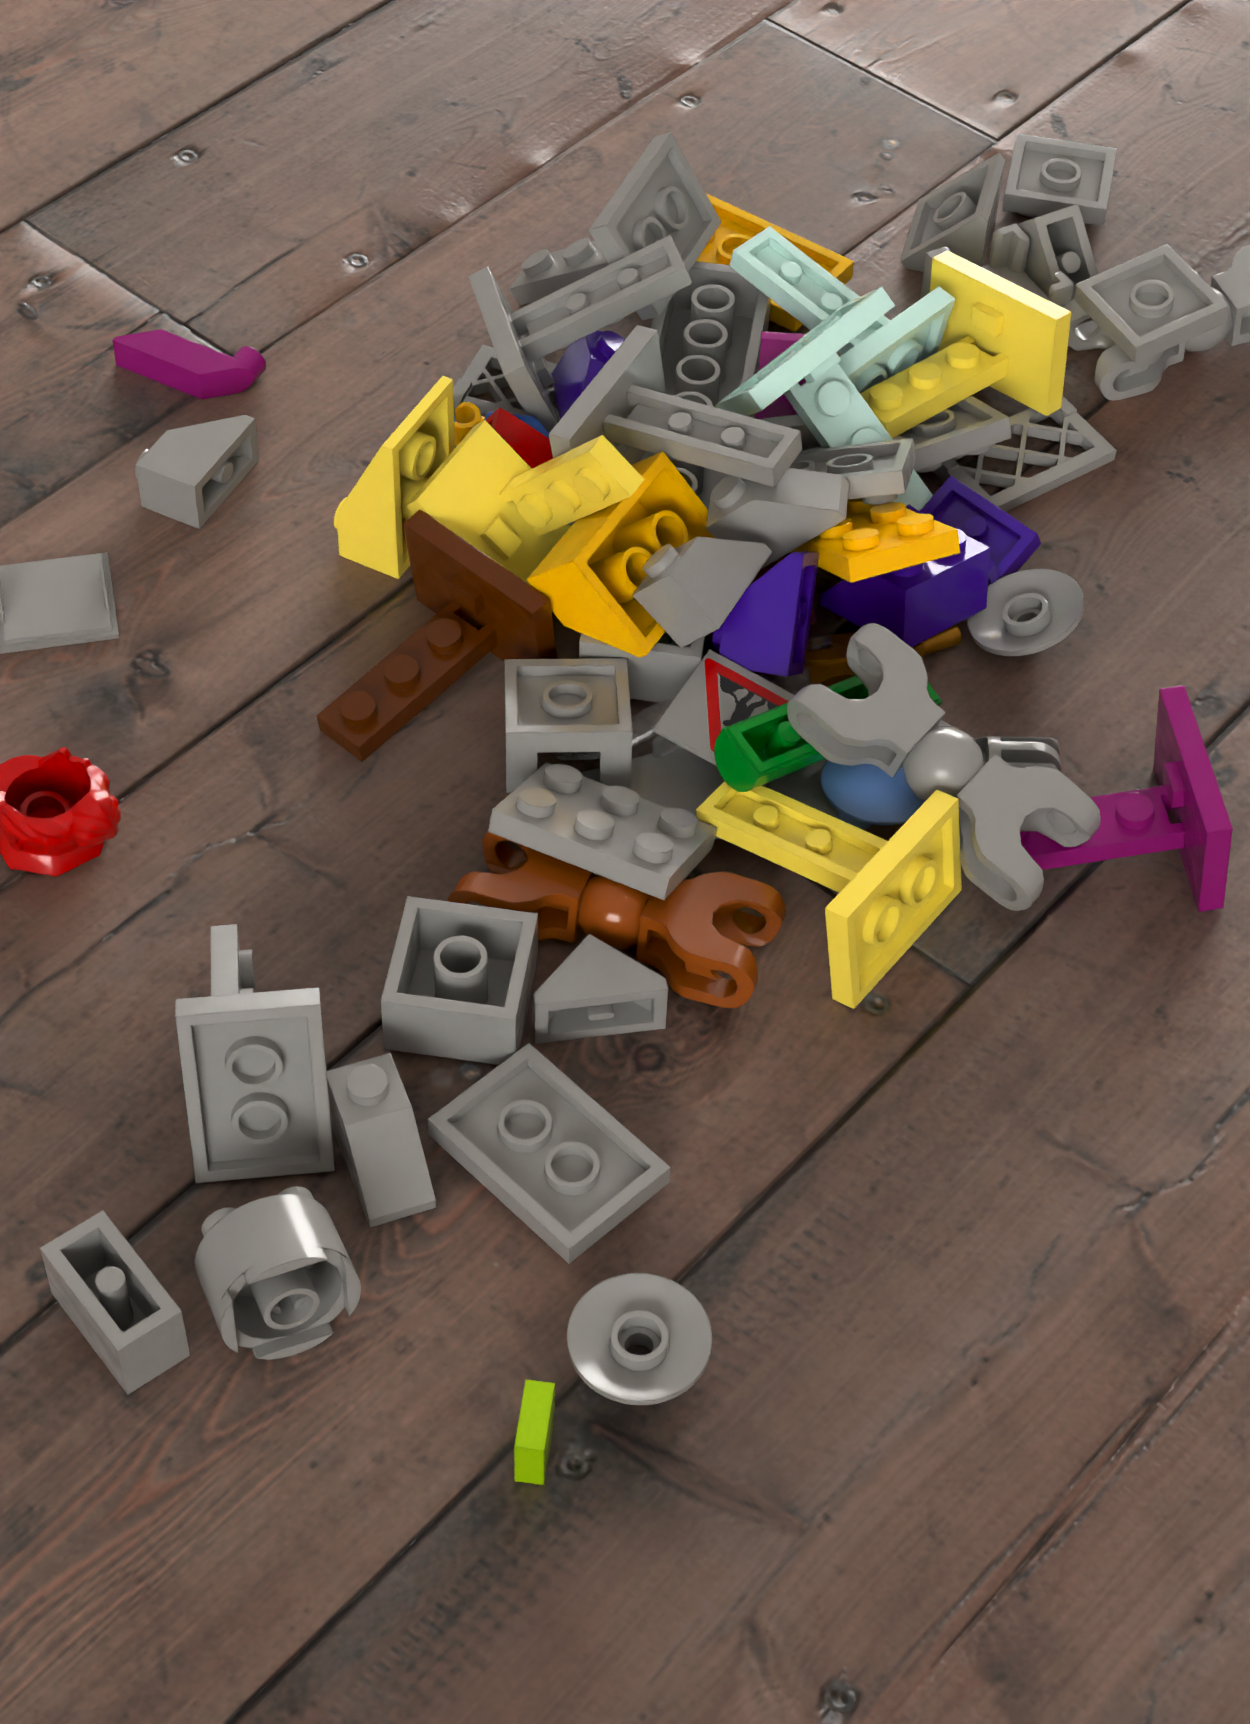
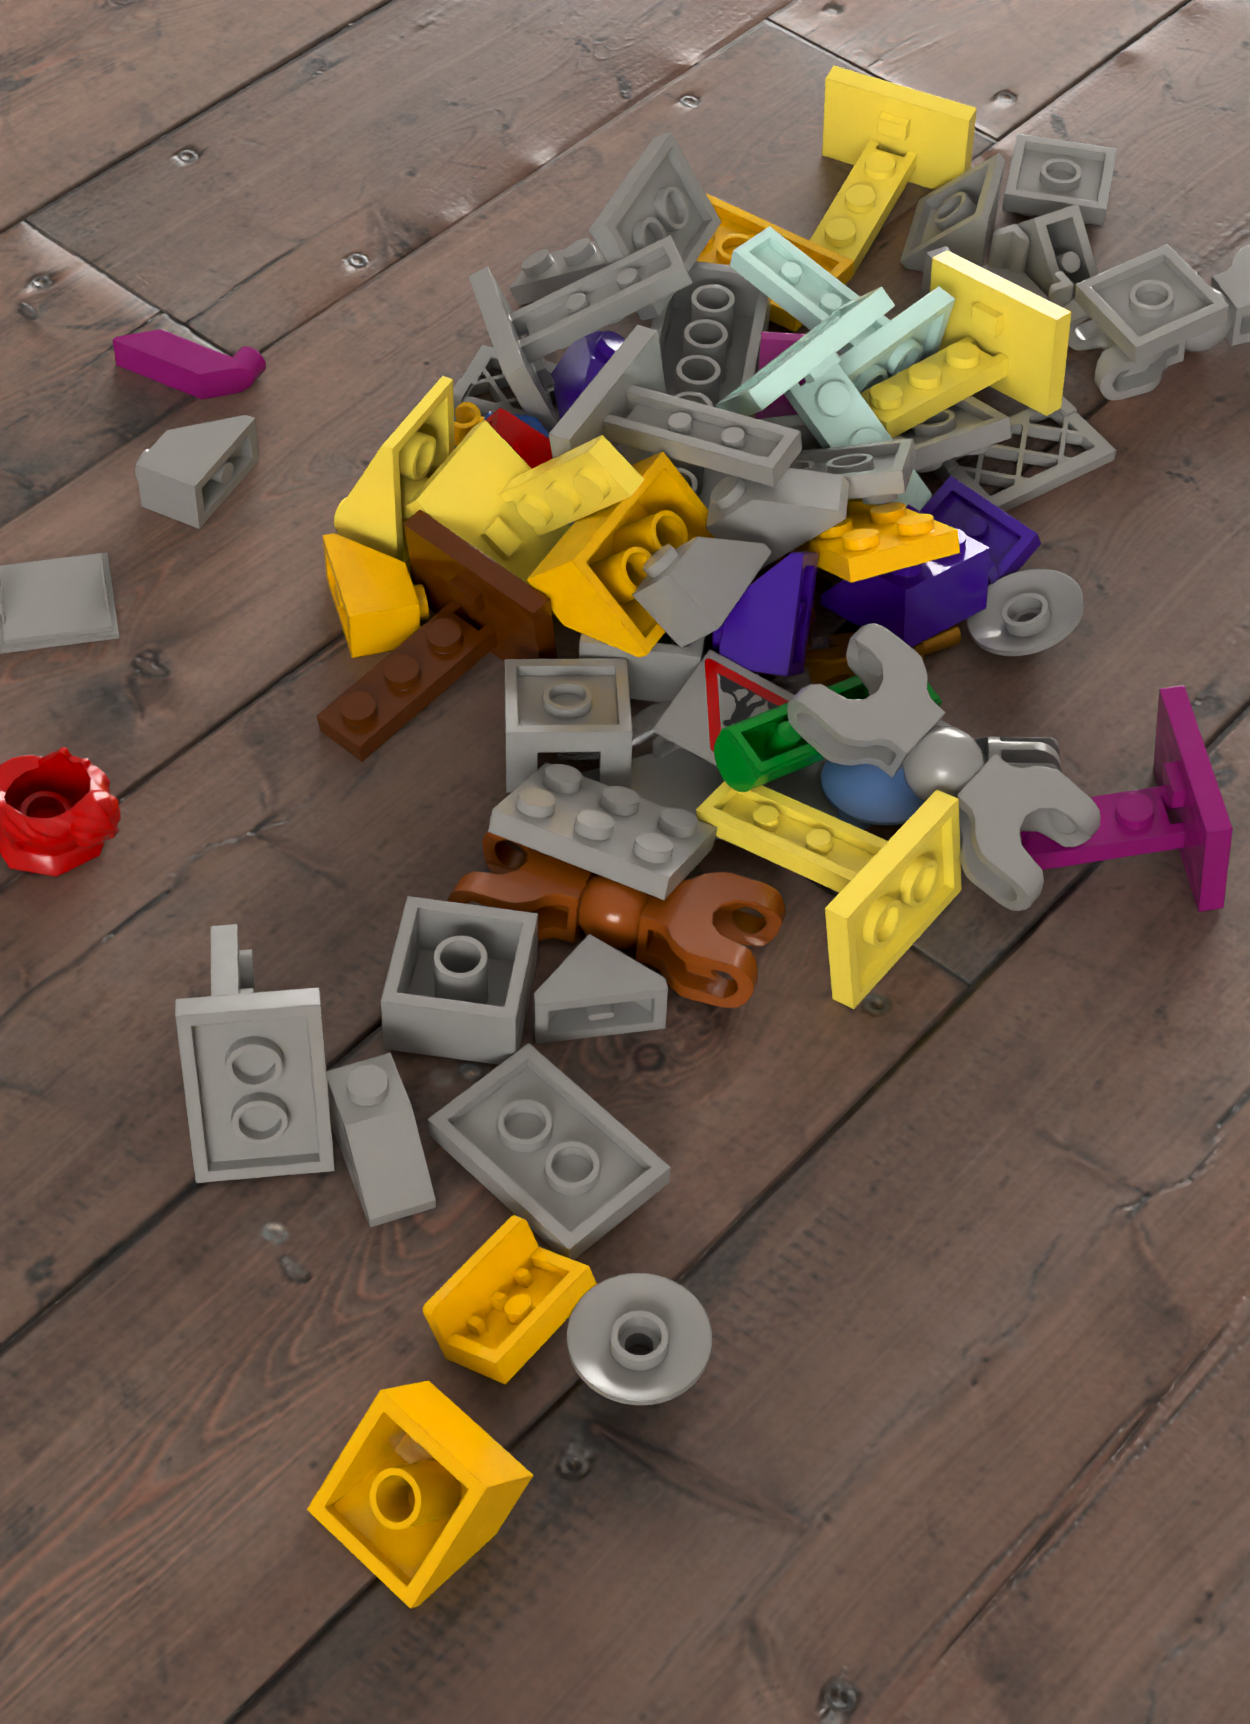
(115, 1302): light grey brick -> none
(275, 1274): light grey brick -> none
(372, 596): none -> yellow slope
(418, 1490): none -> yellow slope
(505, 1302): none -> yellow bracket
(534, 1432): lime tile -> none
(891, 140): none -> light yellow piece

